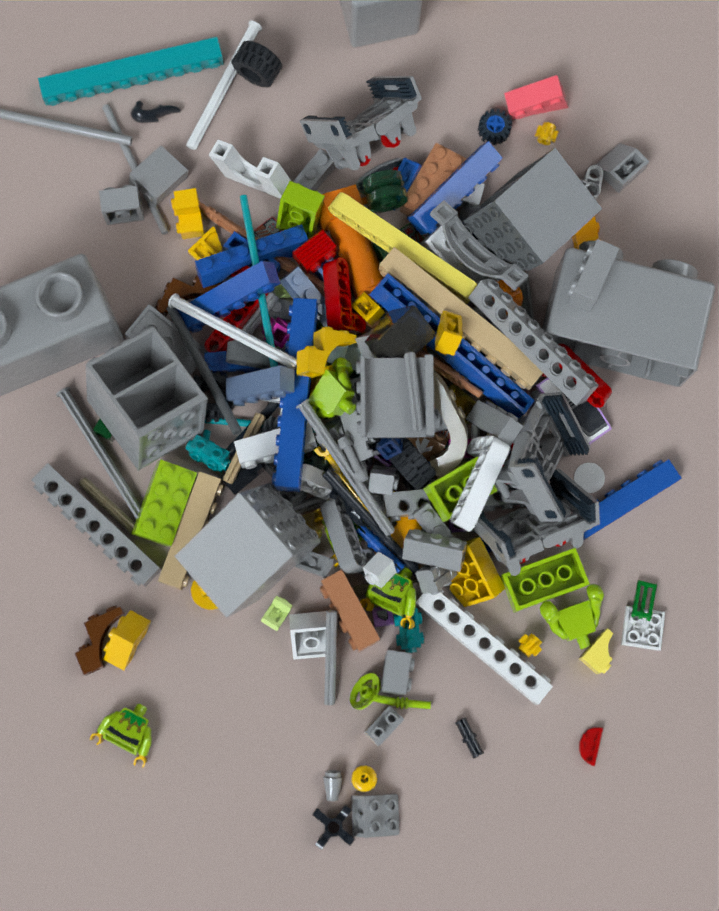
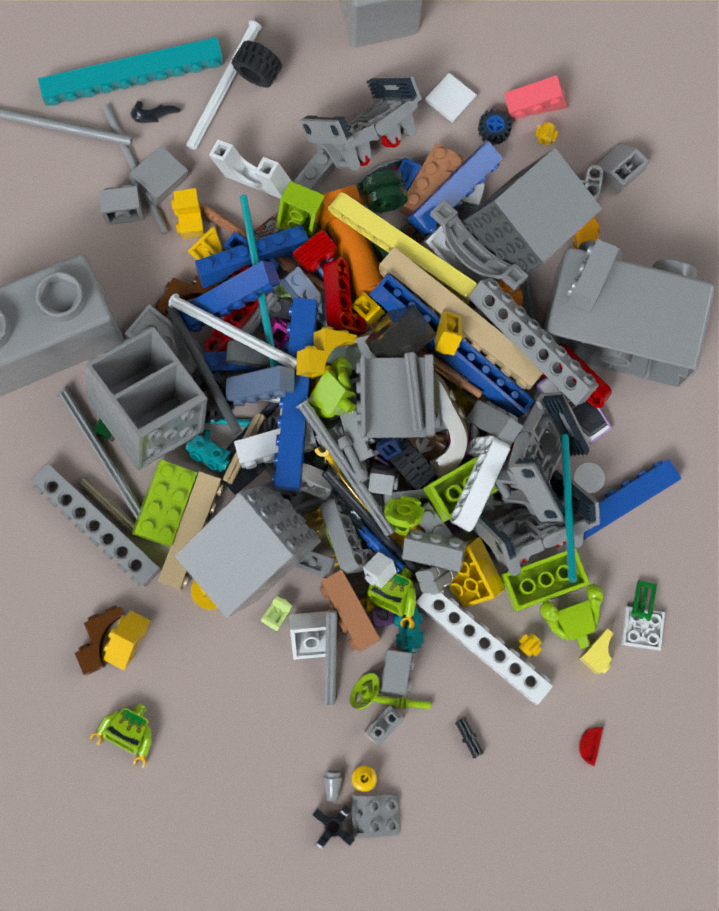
(403, 513): none -> lime tile
(450, 98): none -> white tile
(568, 508): none -> teal piece

